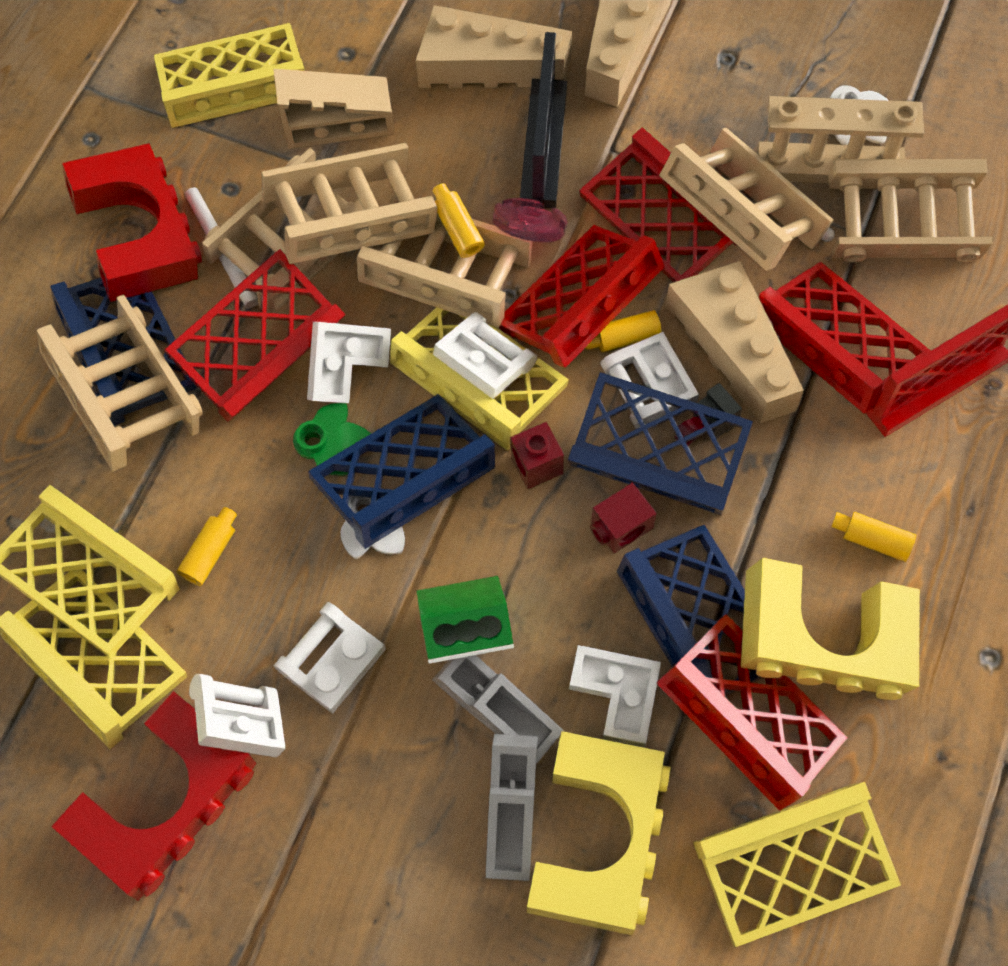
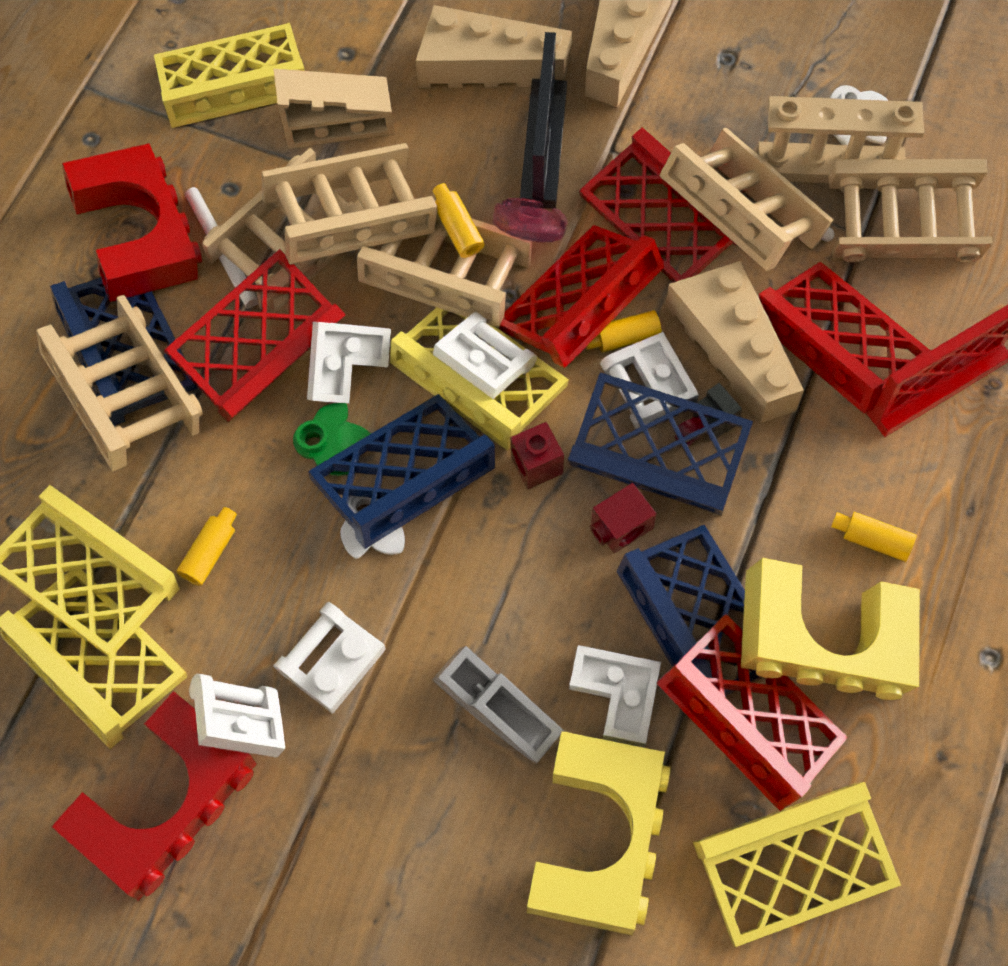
(464, 619): green piece -> none
(511, 807): light grey slope -> none

